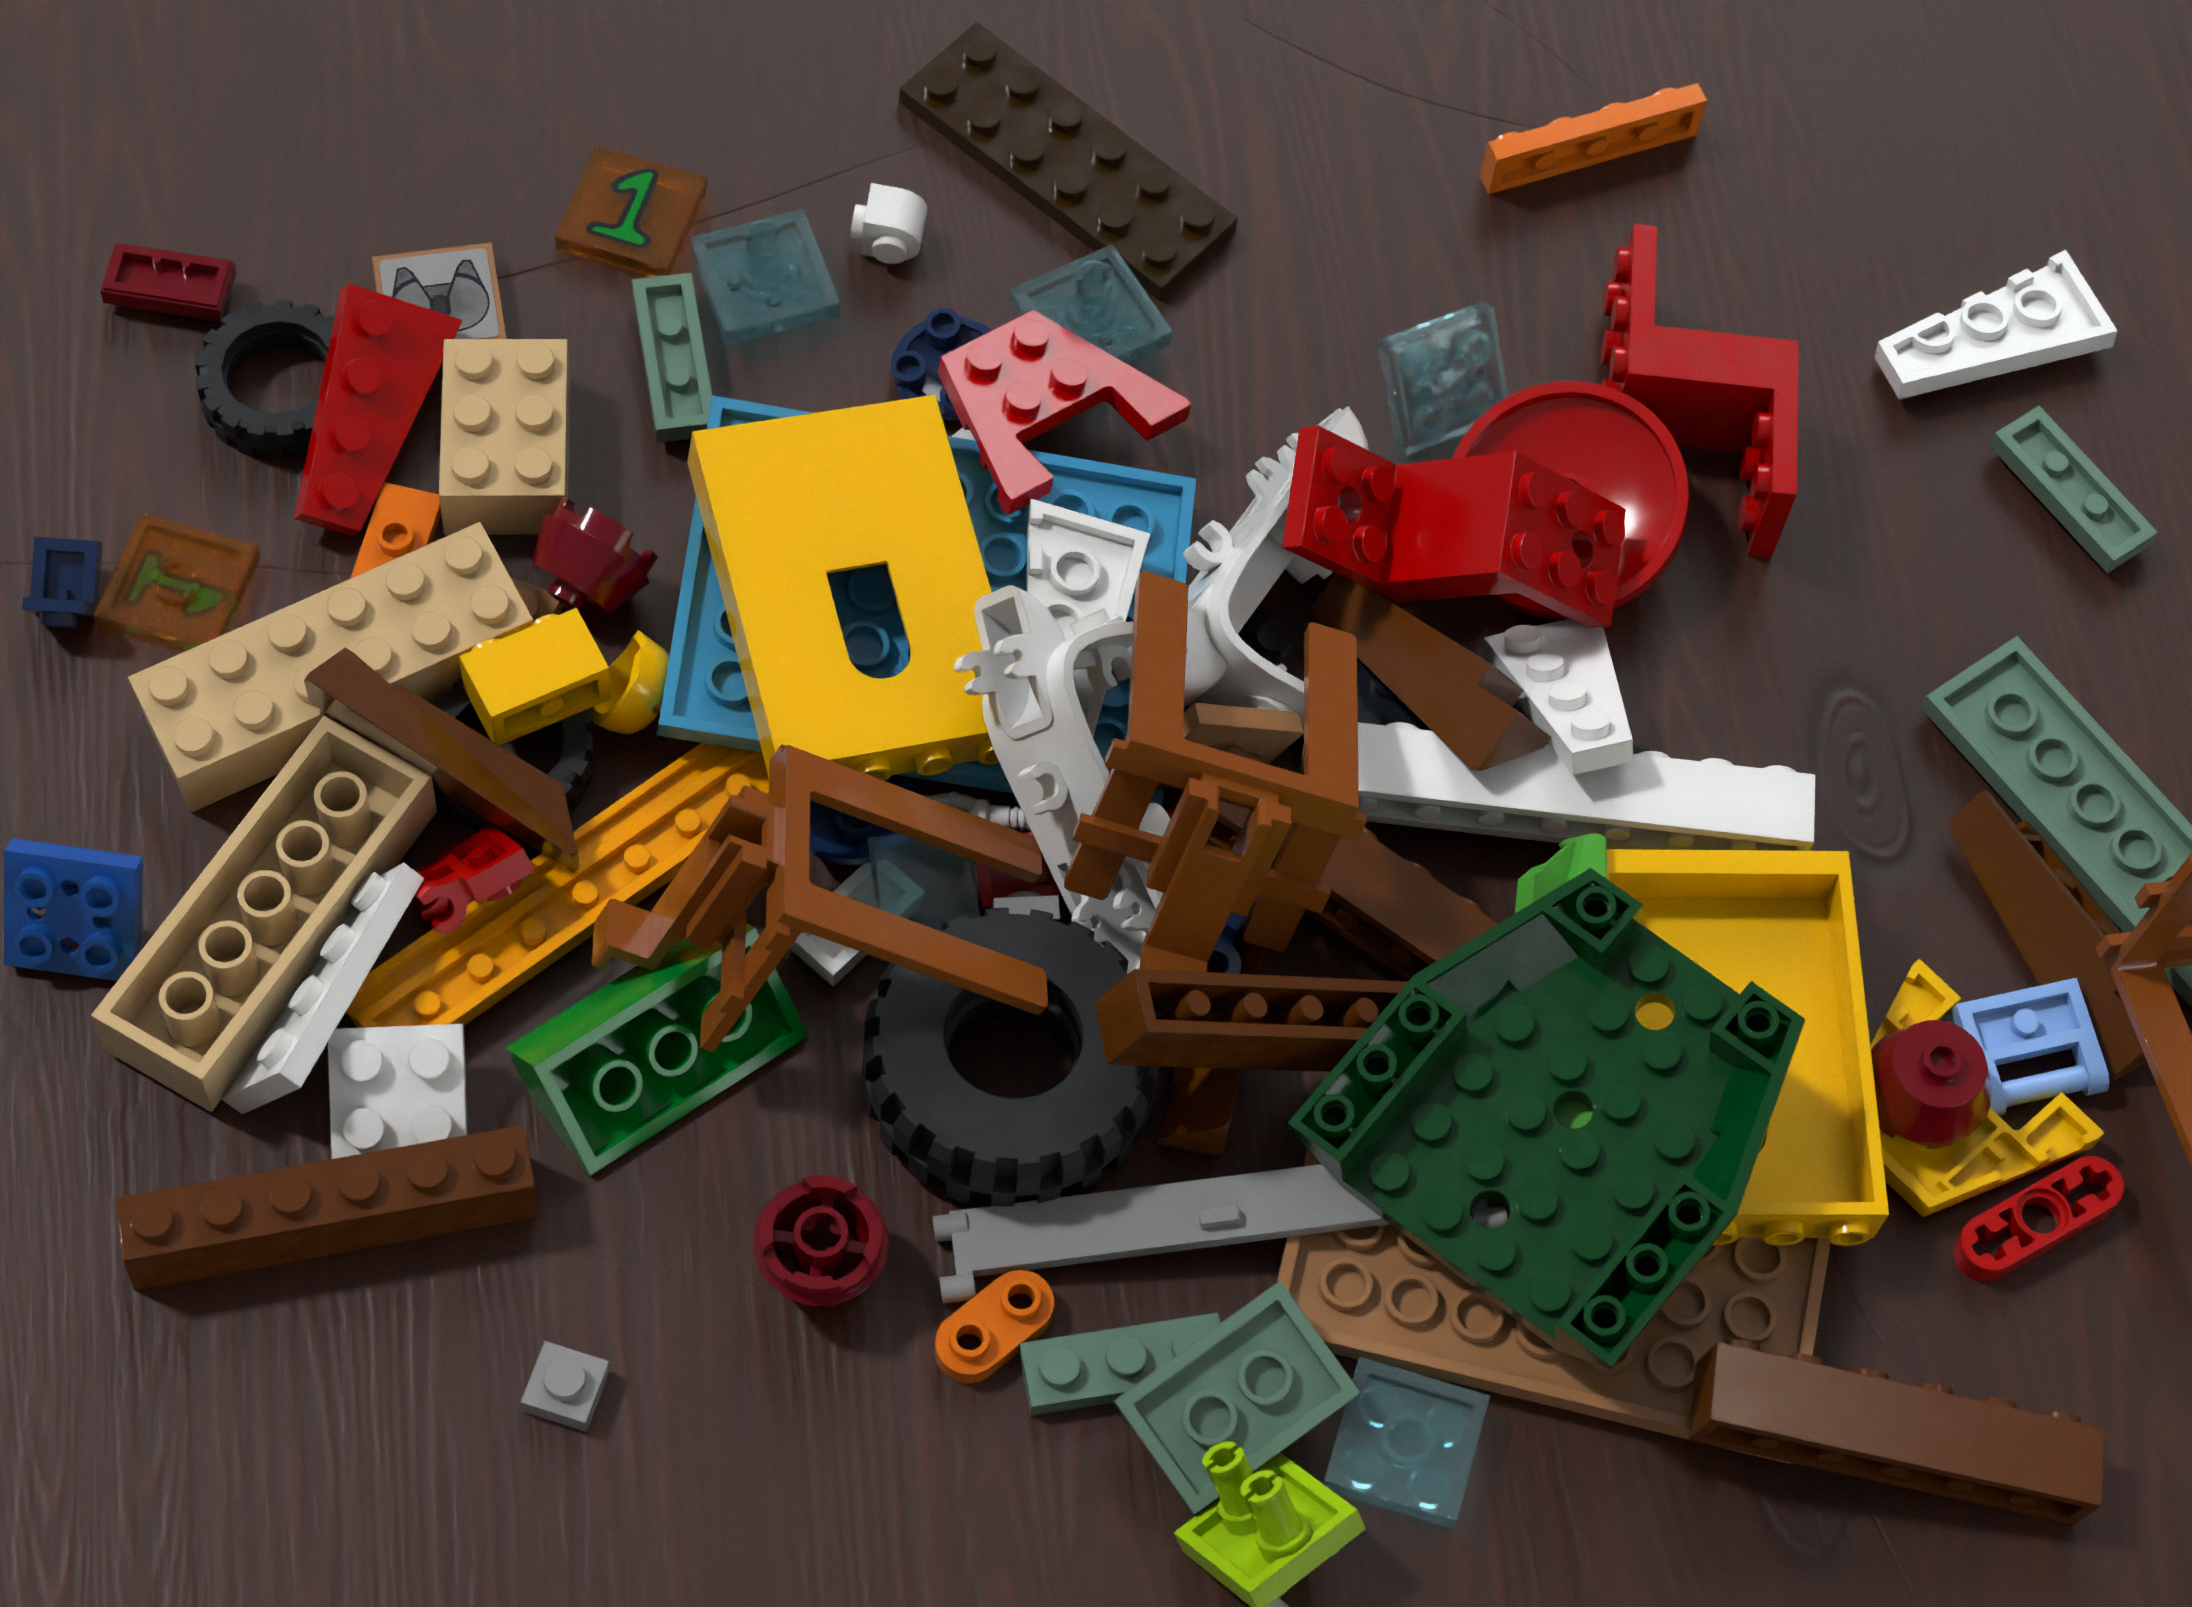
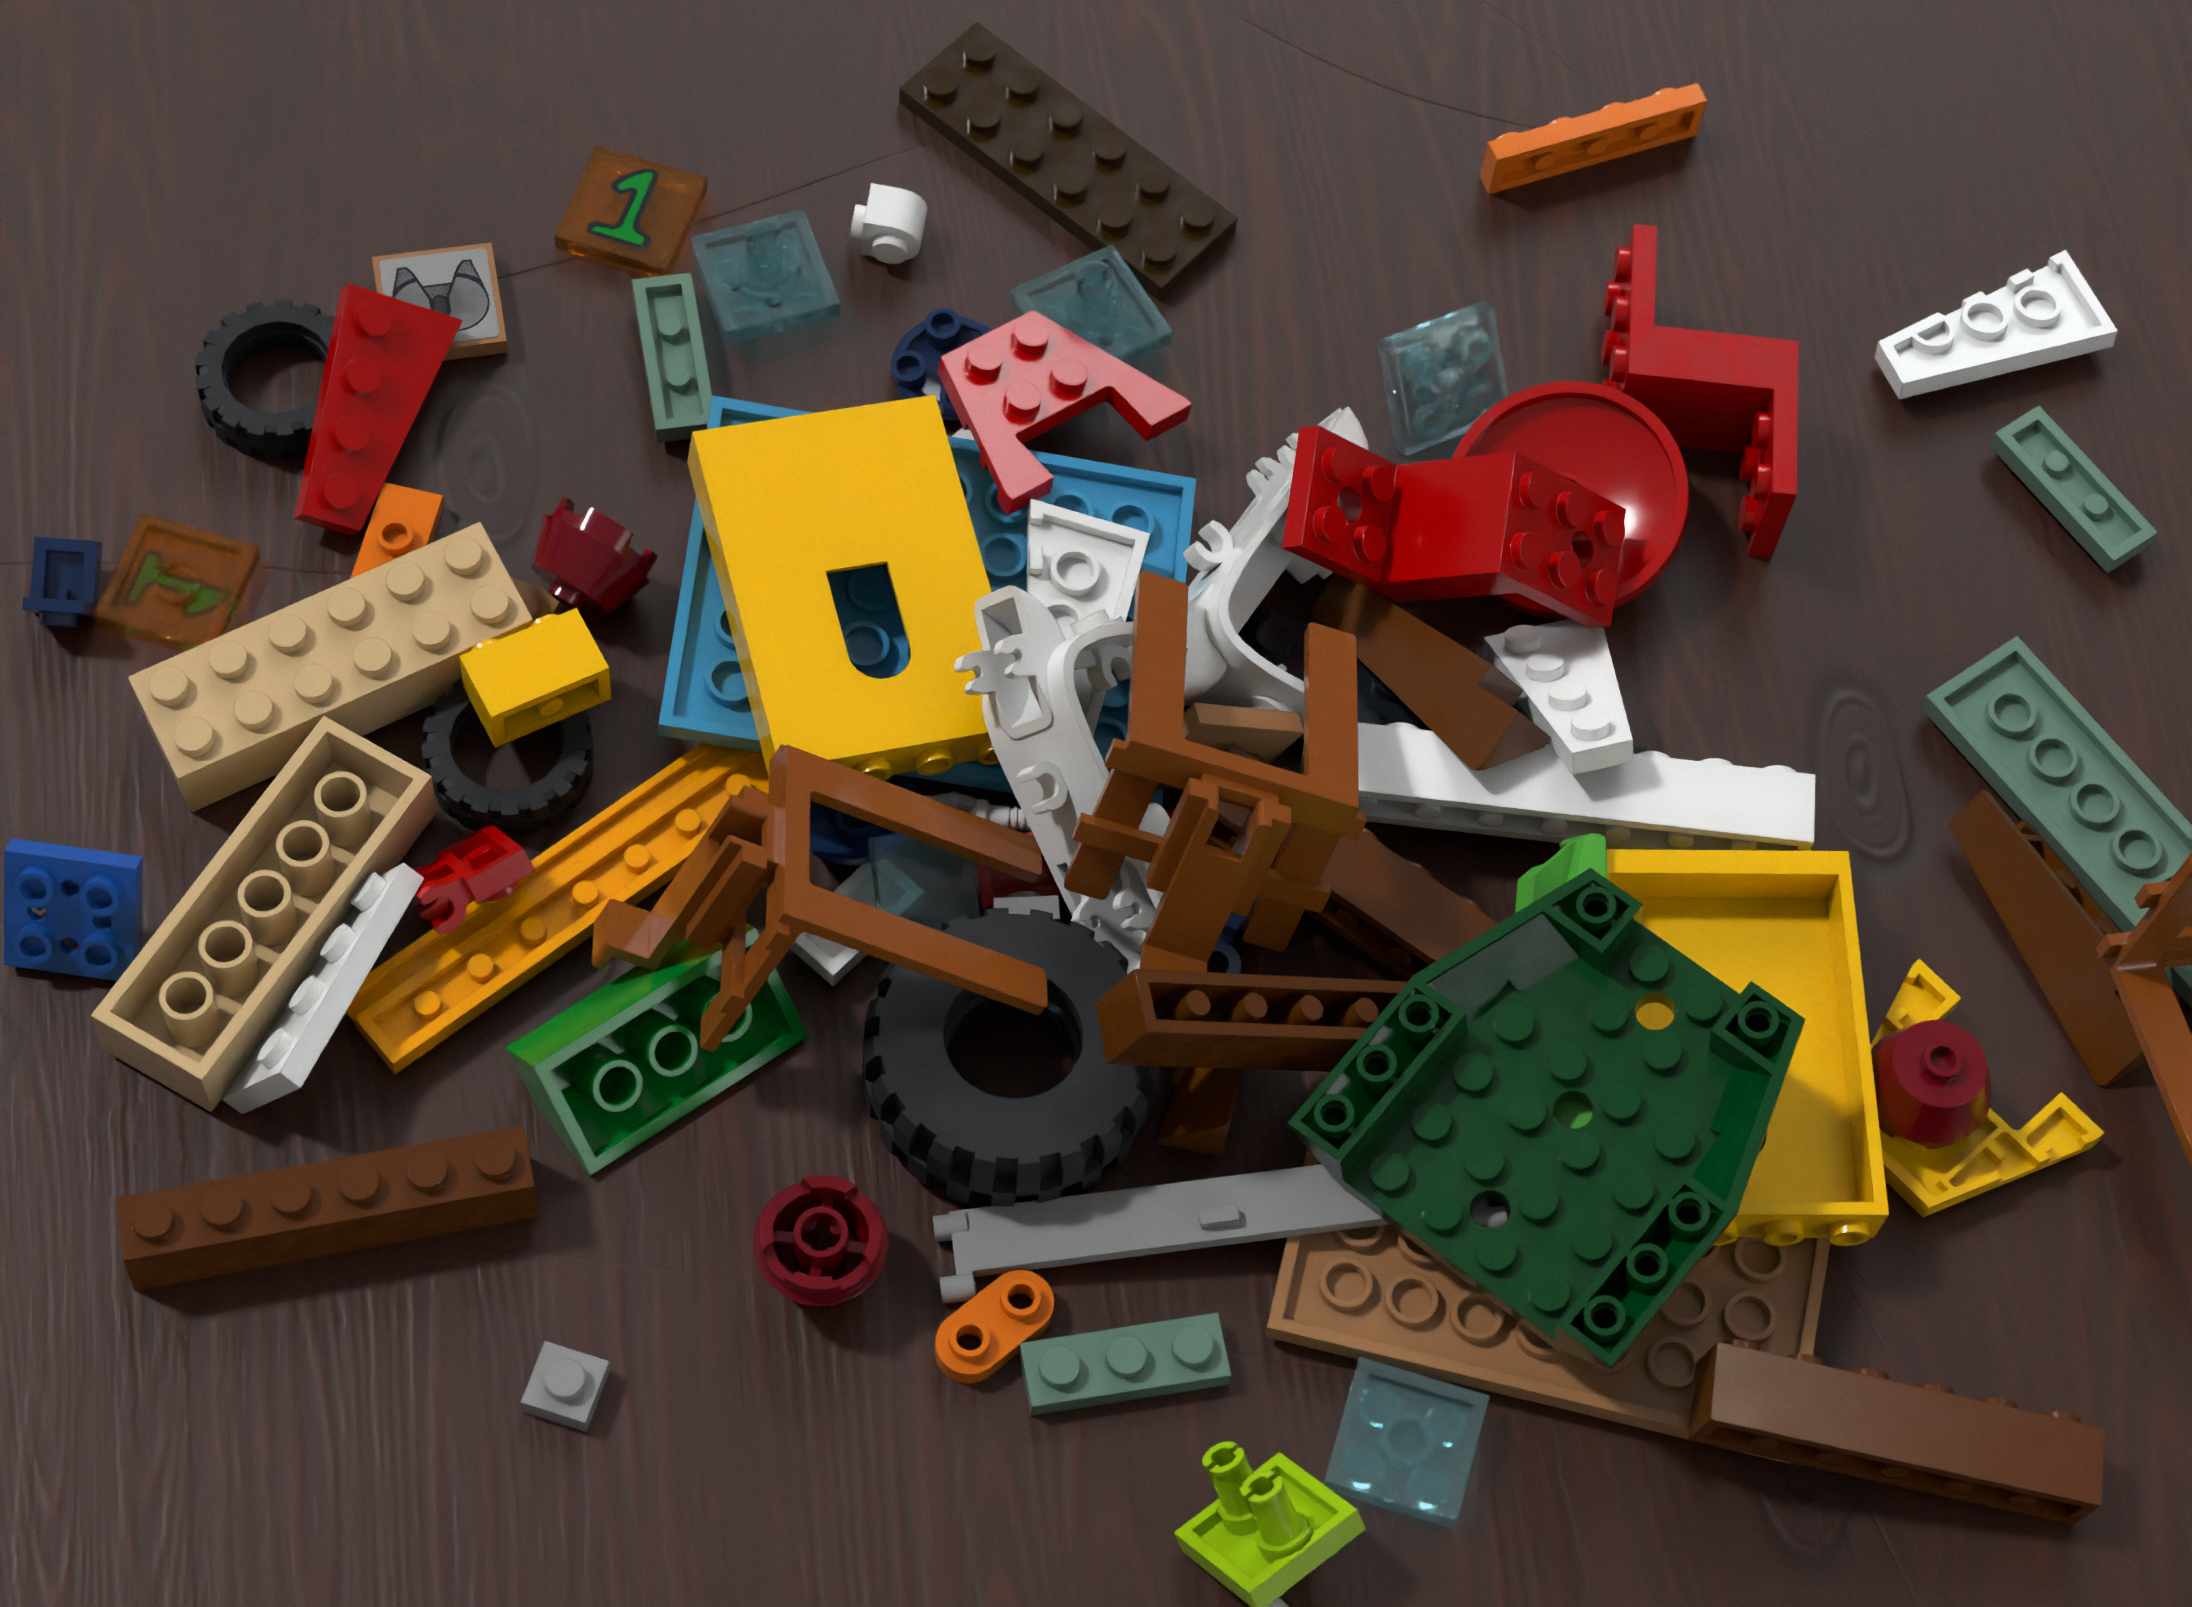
(168, 282): dark red plate -> none
(396, 1087): white plate -> none
(454, 755): reddish brown wedge -> none
(503, 433): tan brick -> none
(636, 687): yellow helmet -> none
(1248, 1382): sand green plate -> none
(2025, 1243): red beam -> none
(2034, 1025): light blue plate -> none

